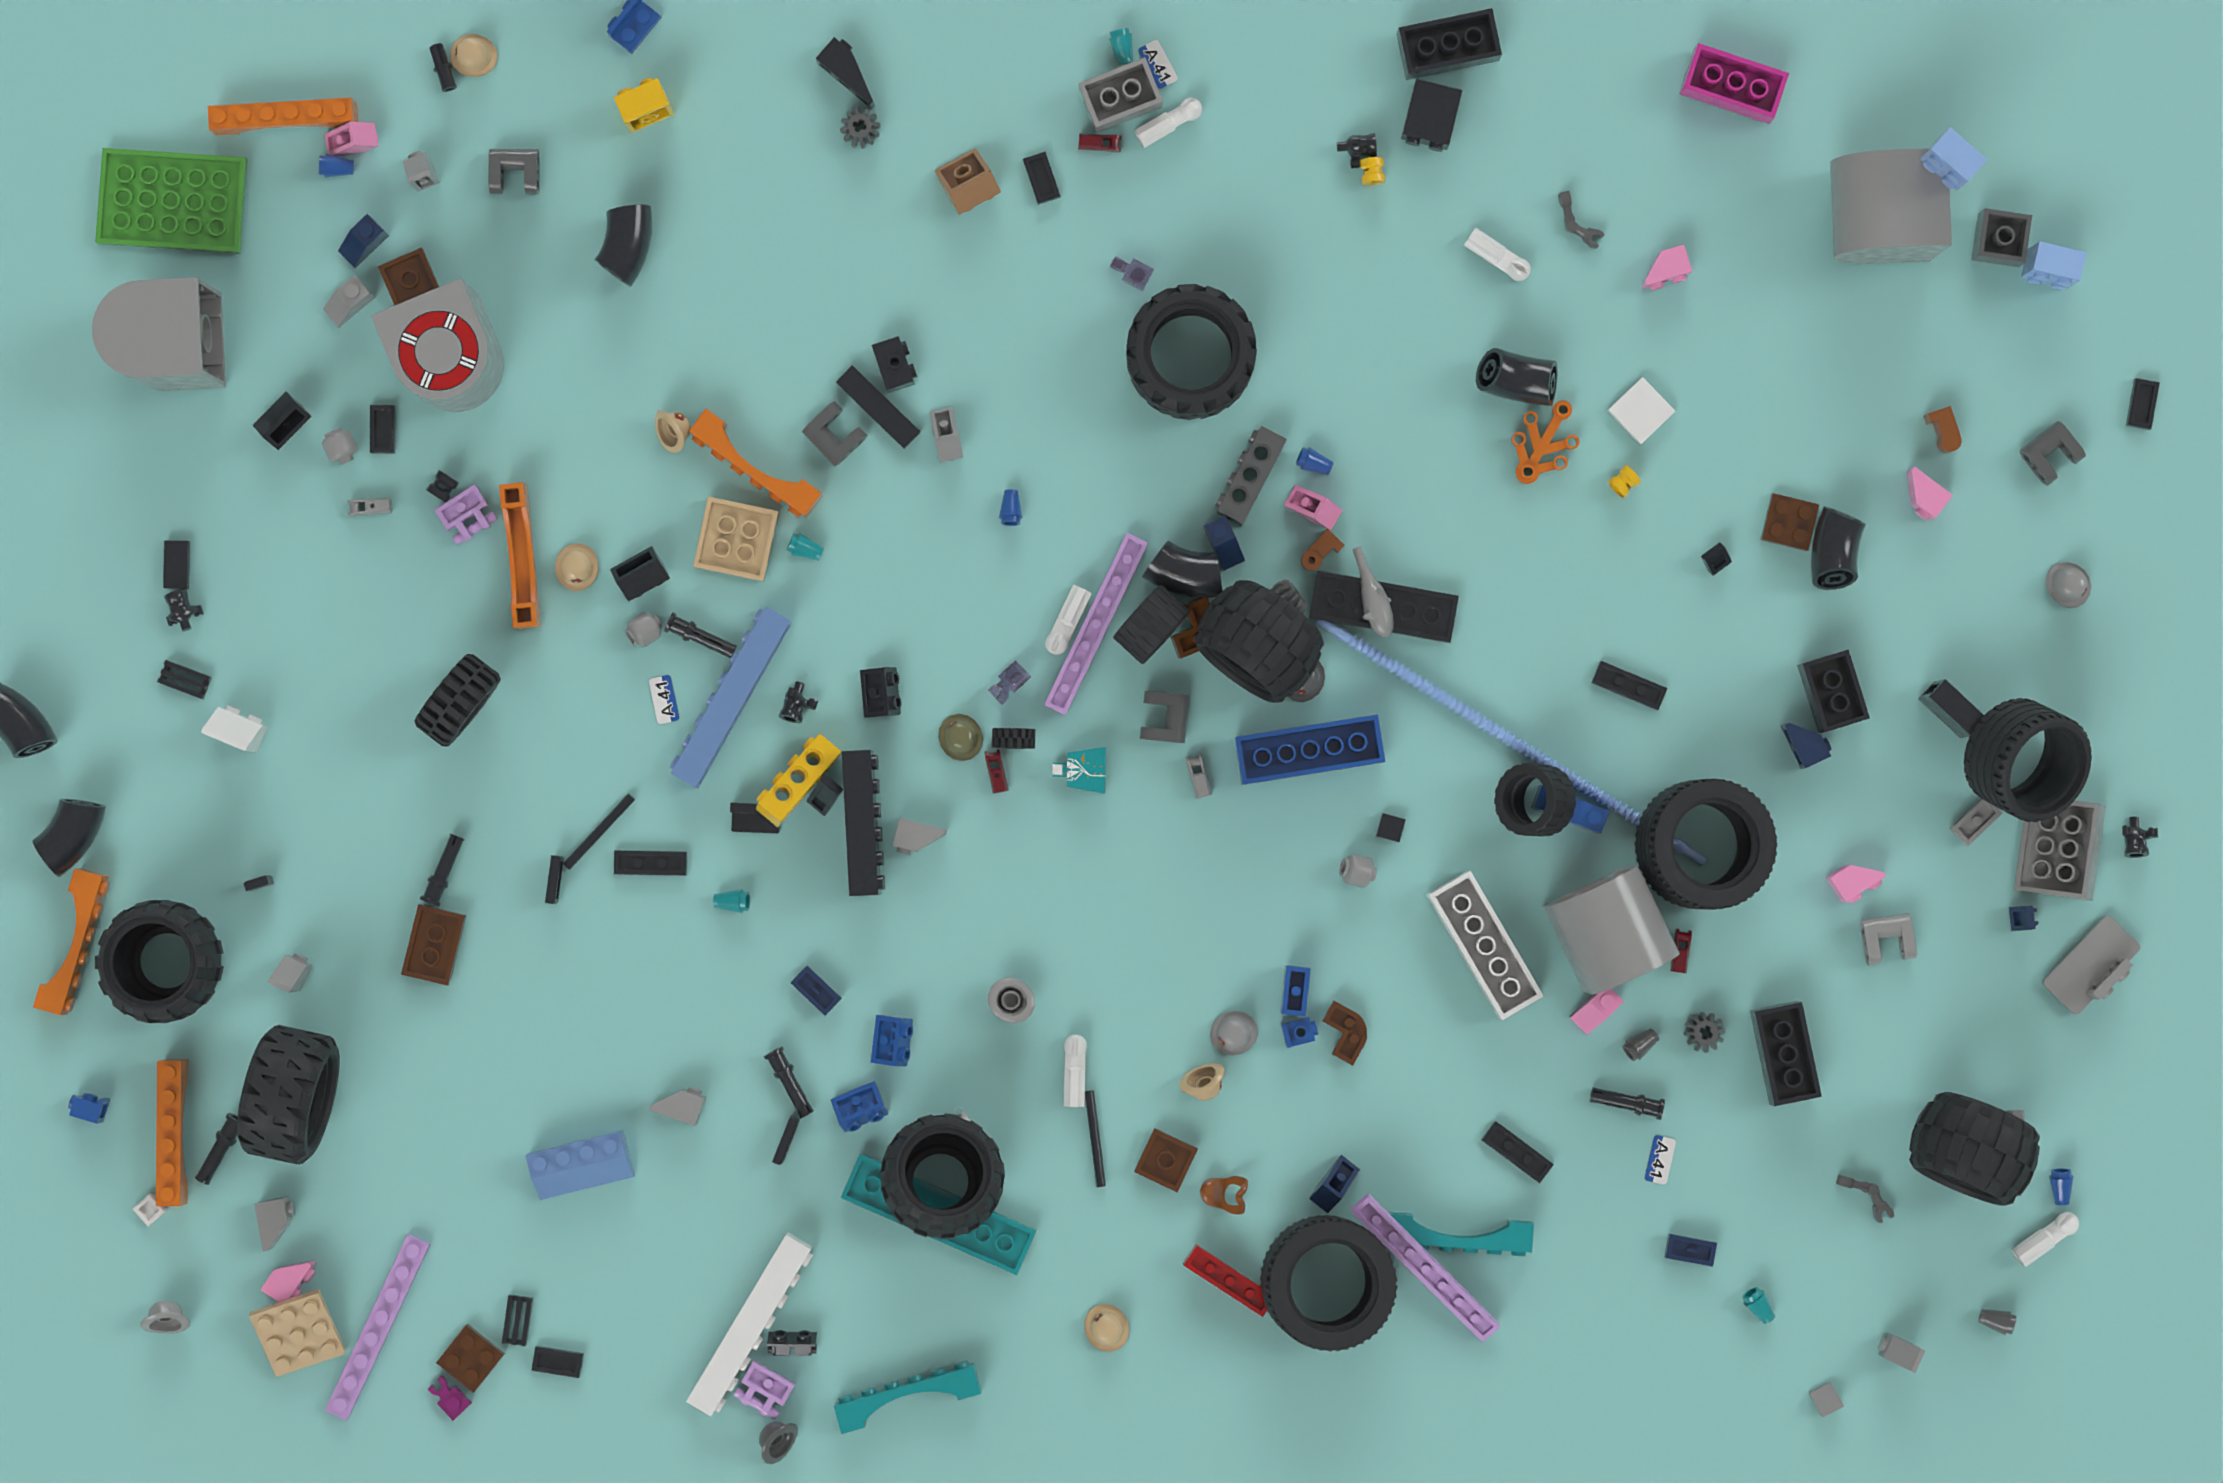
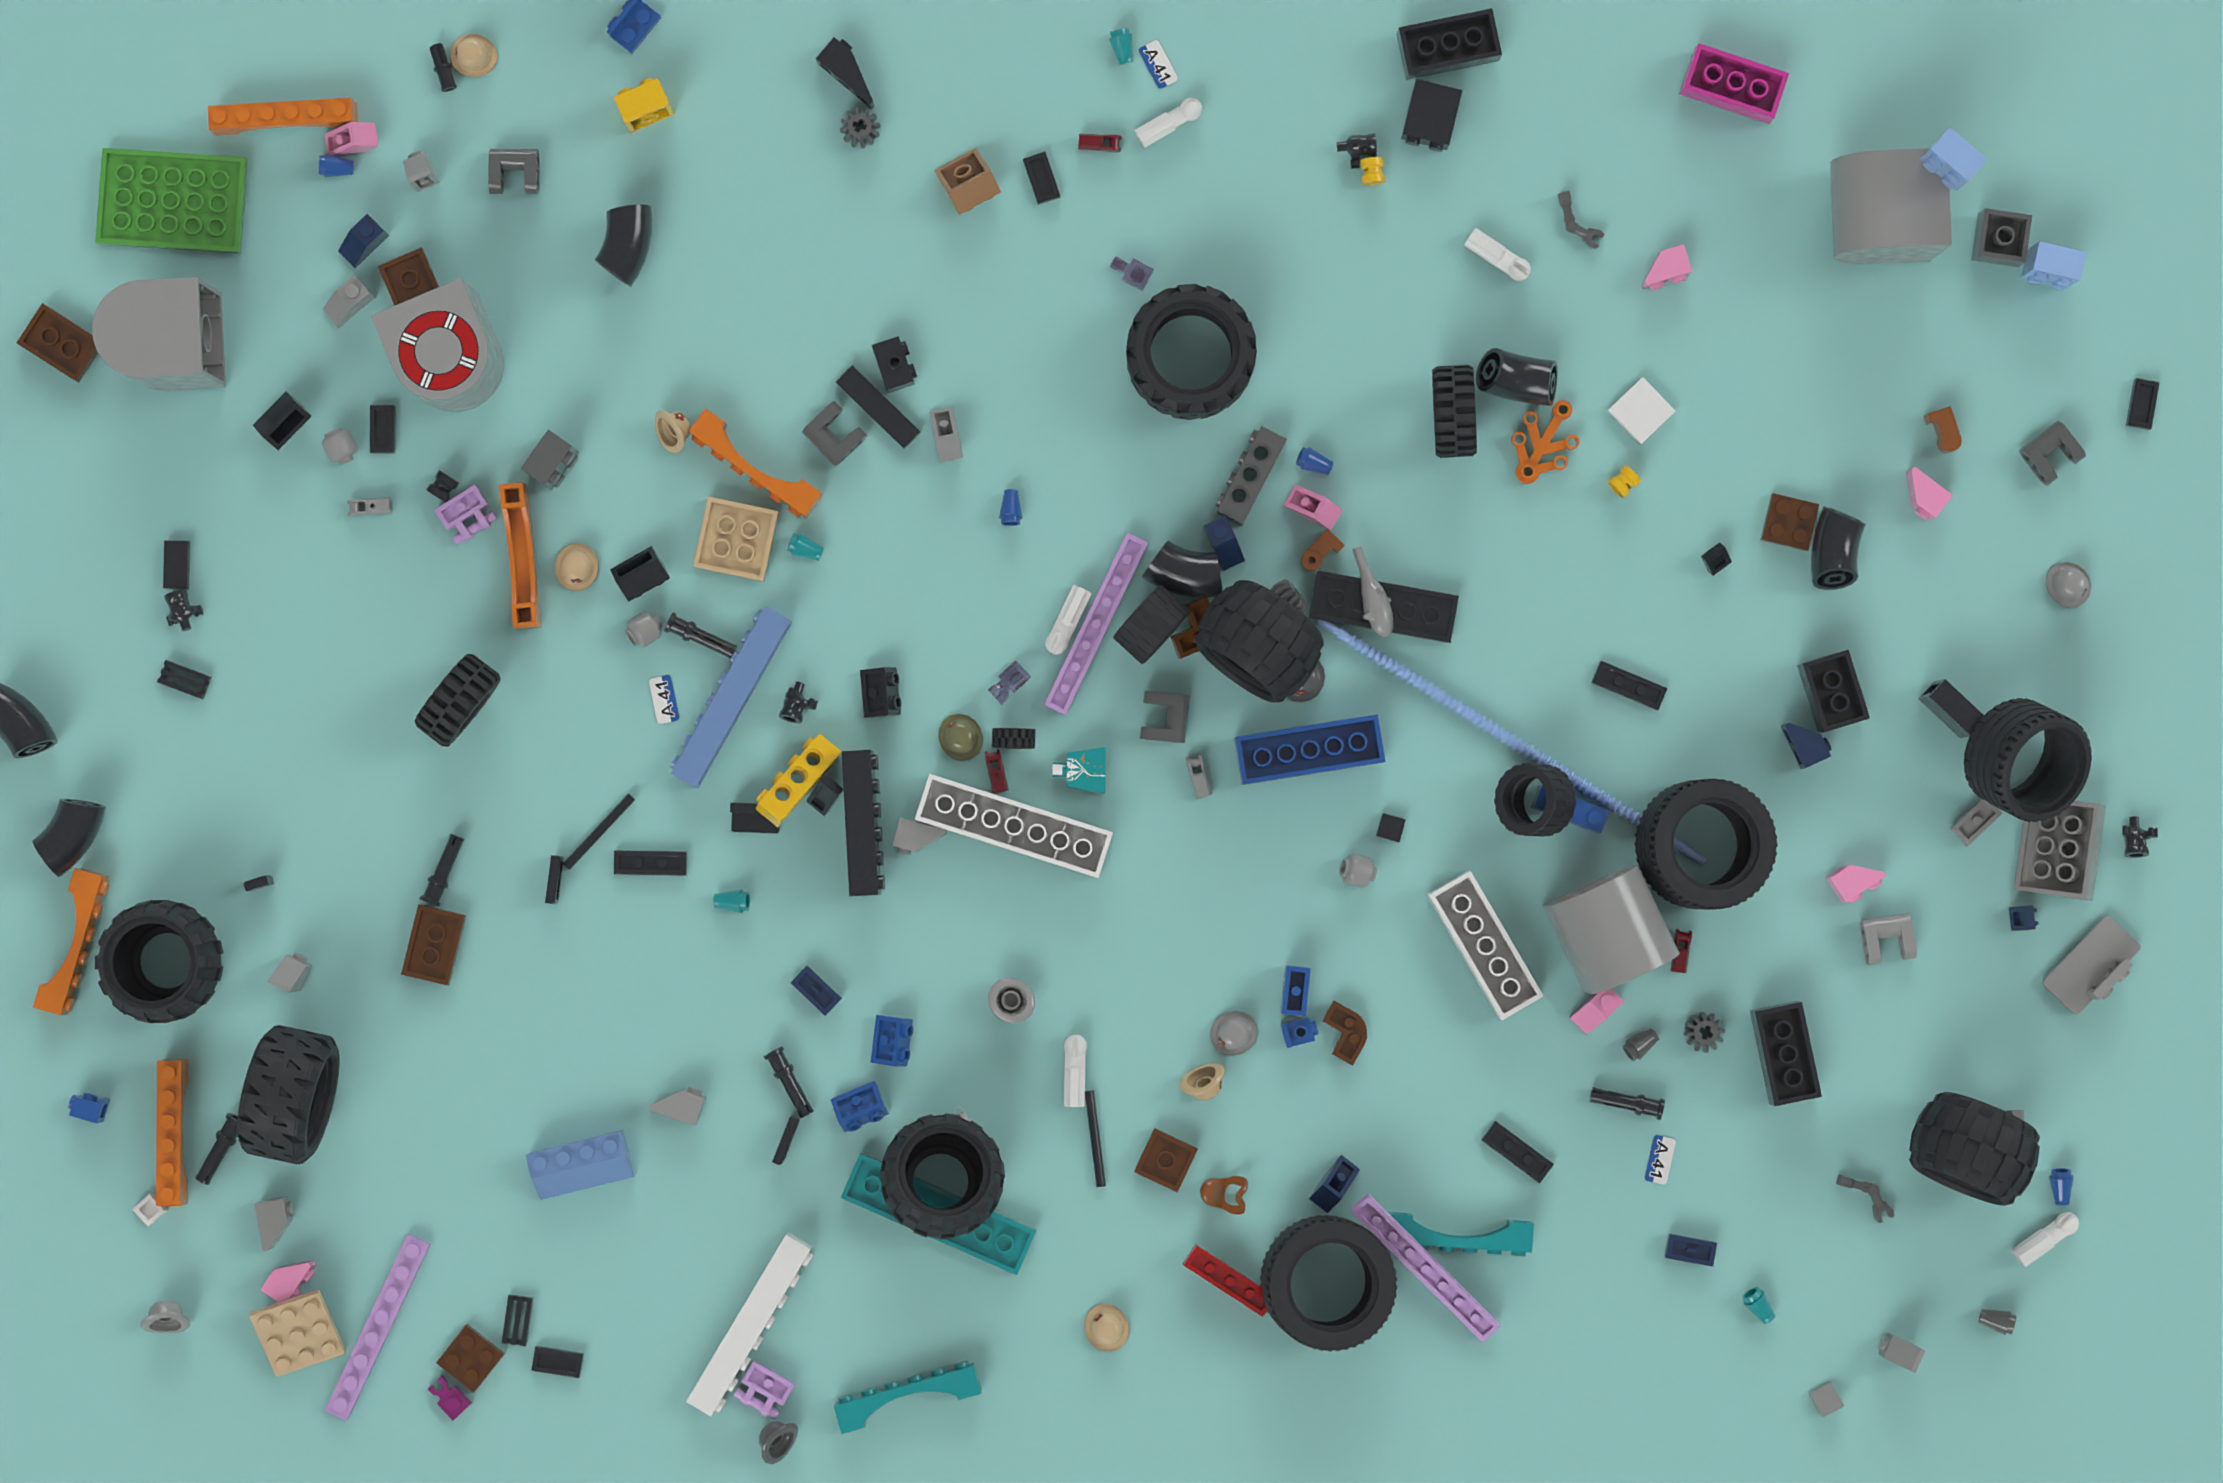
(59, 342): none -> reddish brown plate
(235, 729): white slope -> none
(550, 460): none -> dark grey brick
(803, 1342): black hinge -> none
(1013, 825): none -> white brick
(1120, 95): light grey brick -> none
(1454, 411): none -> black tyre

